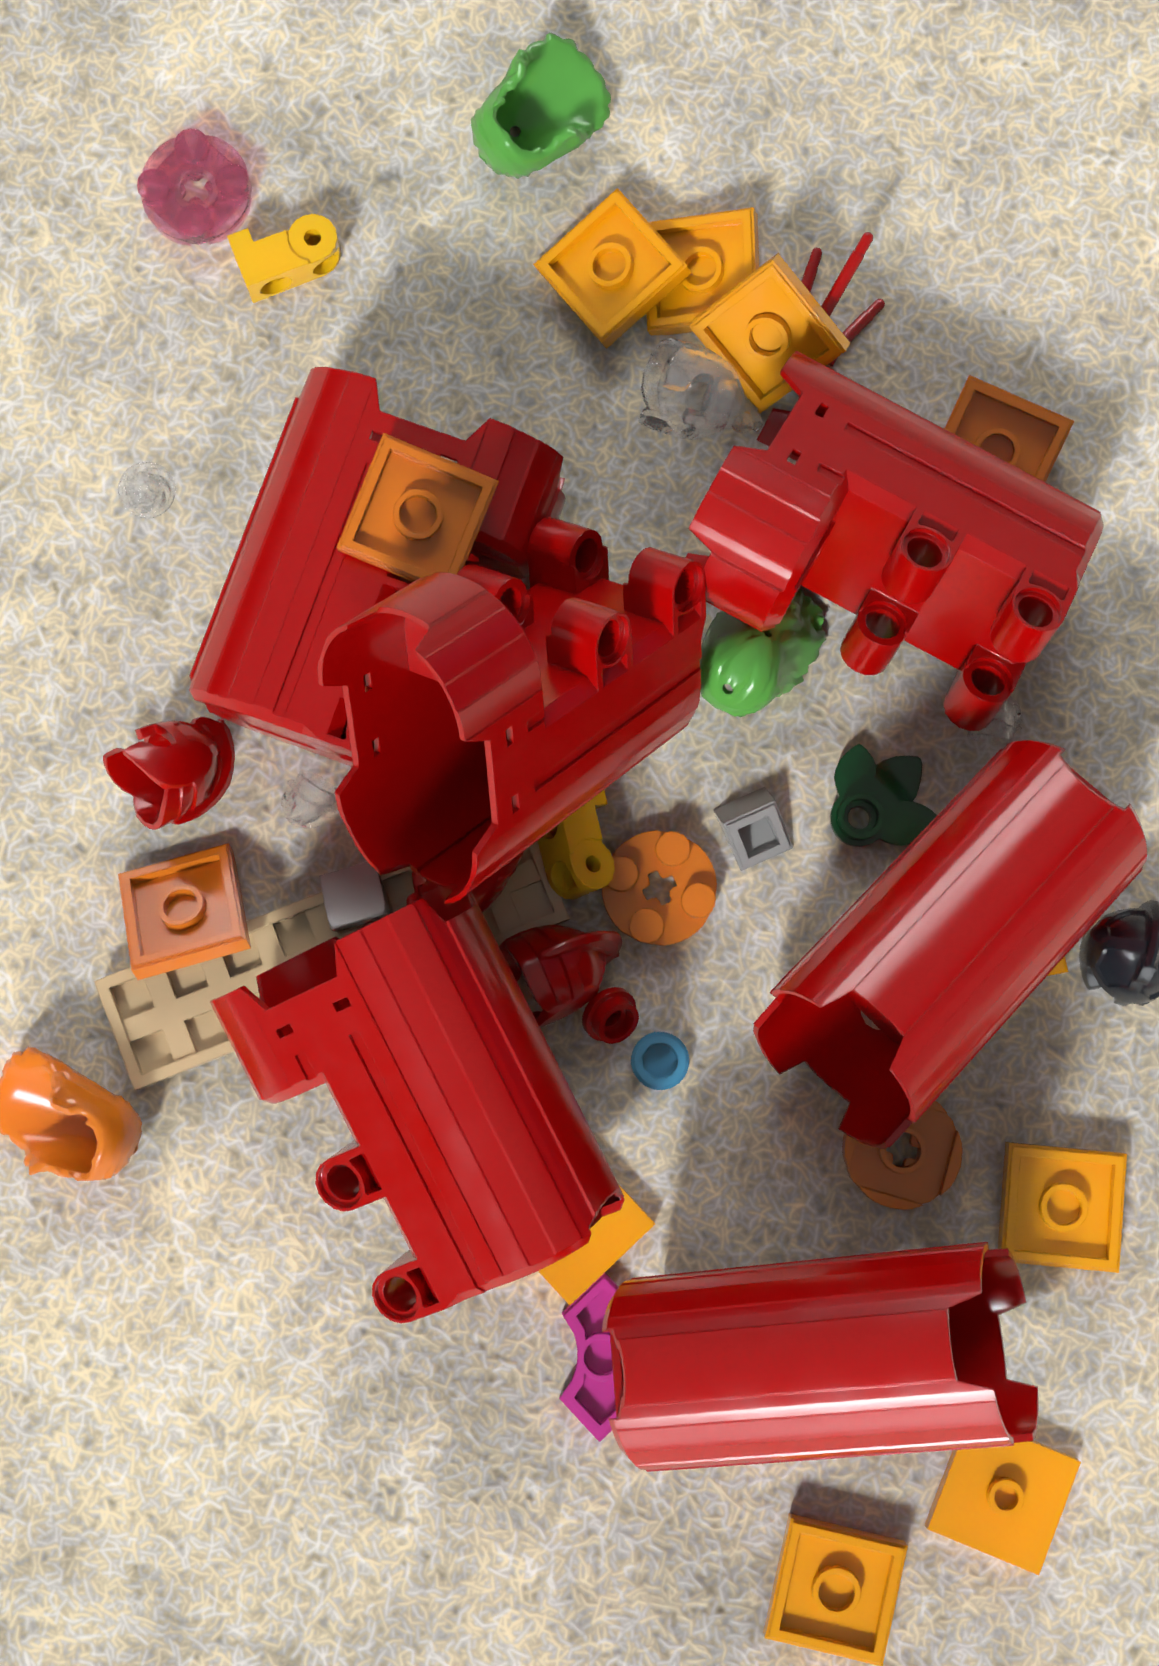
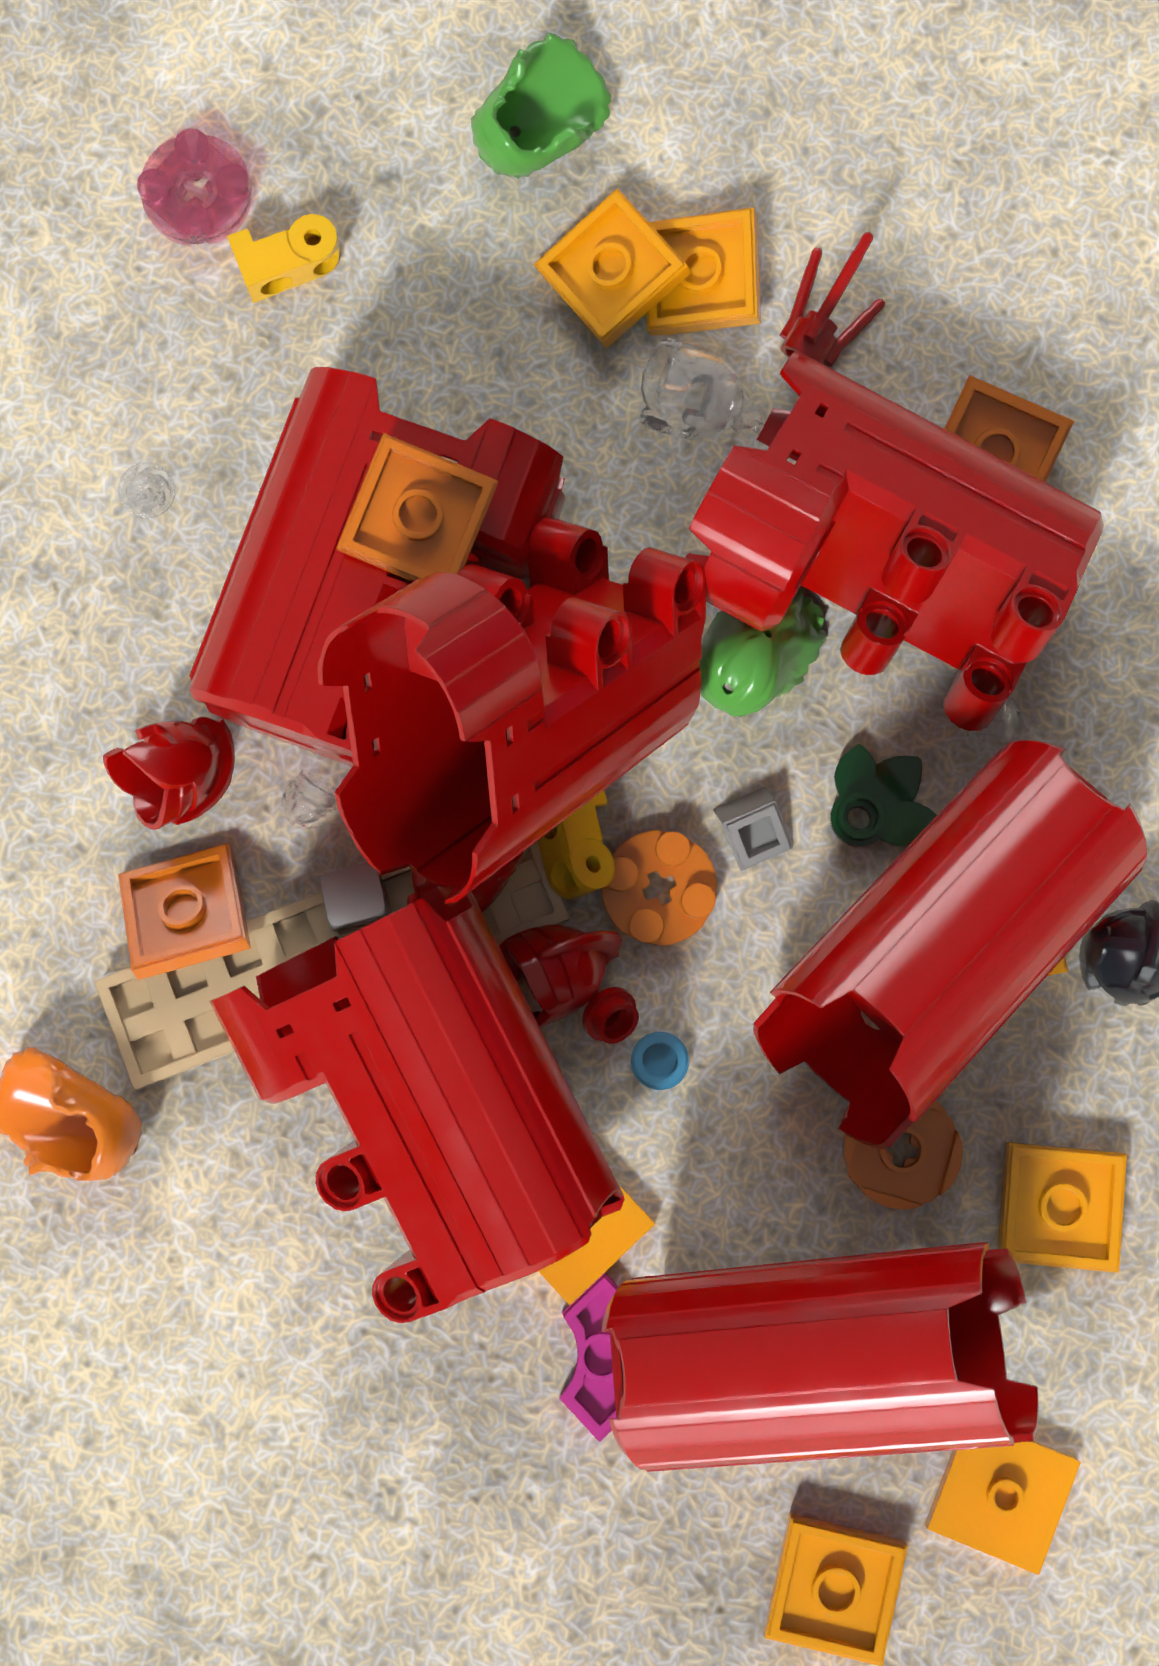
(763, 325): light orange plate -> none

